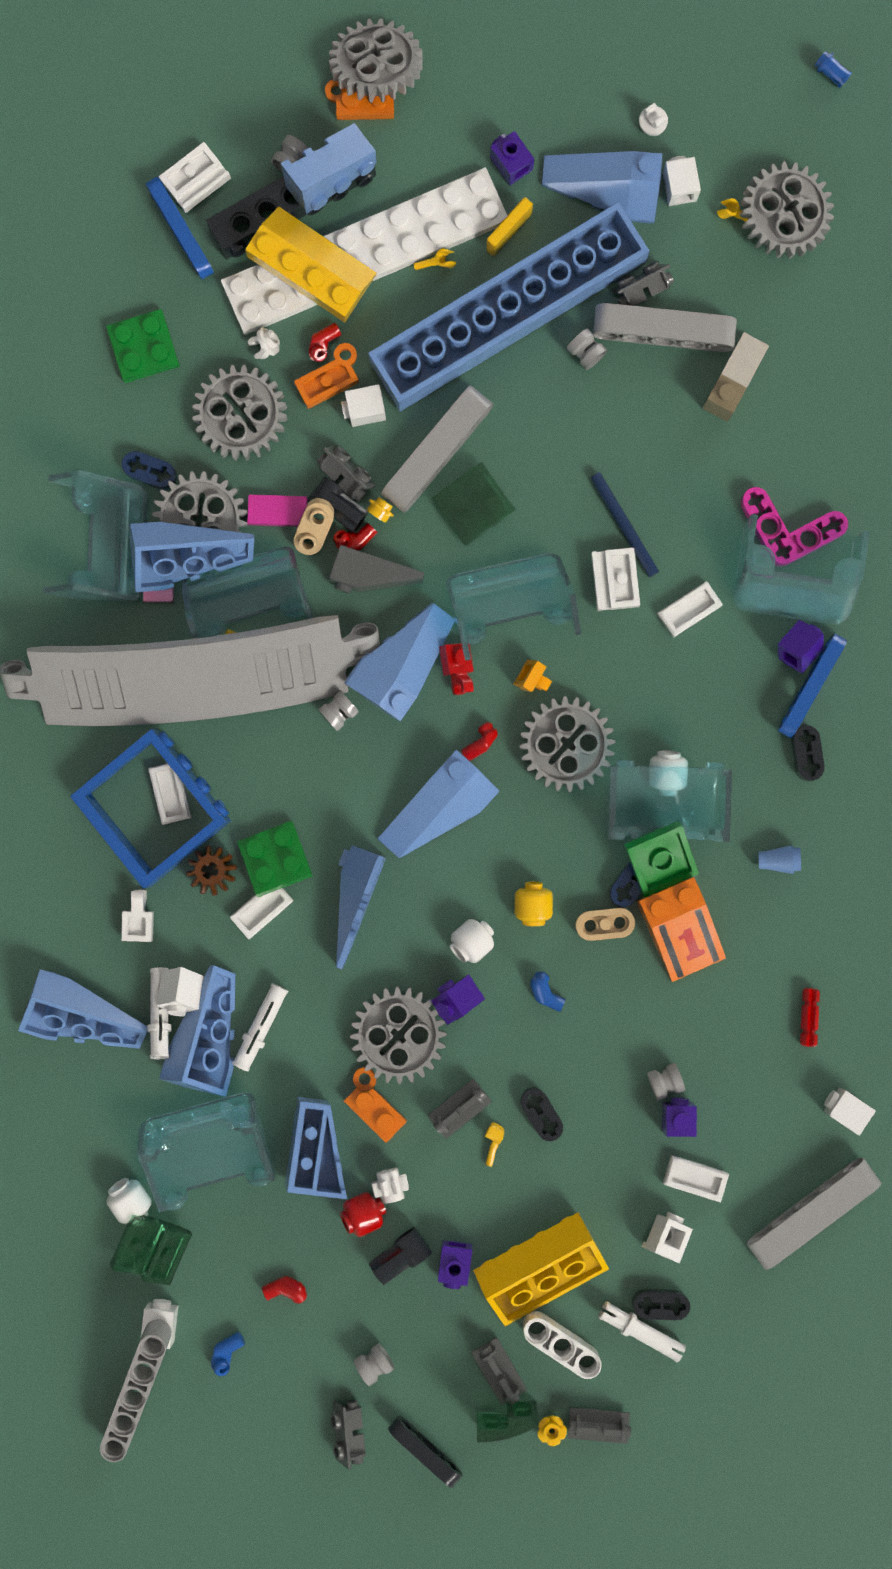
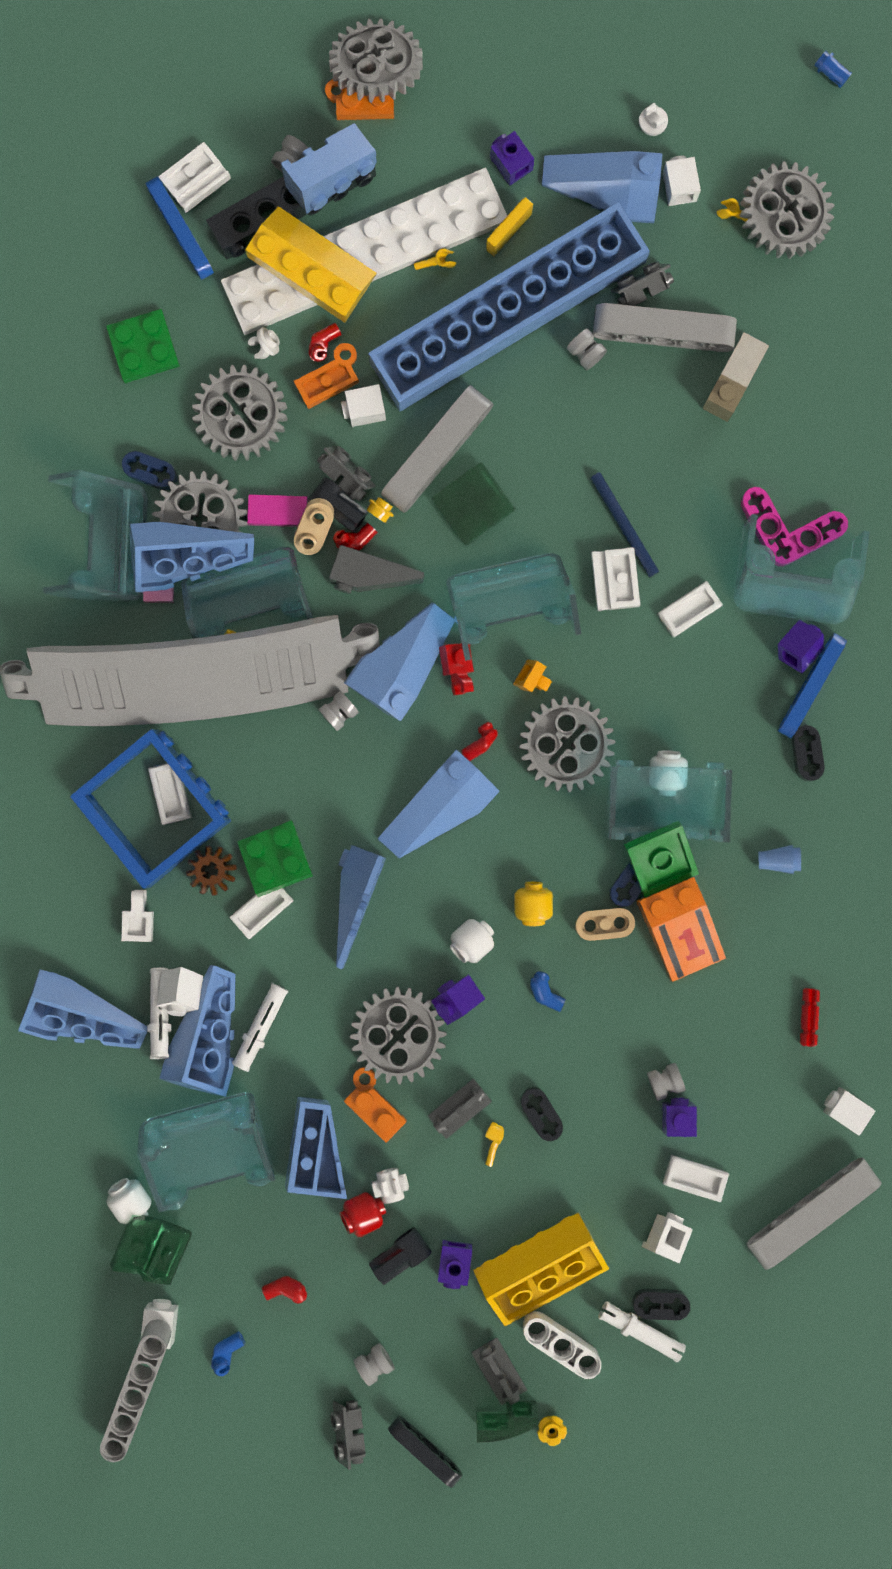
(599, 1425): dark grey hinge -> none

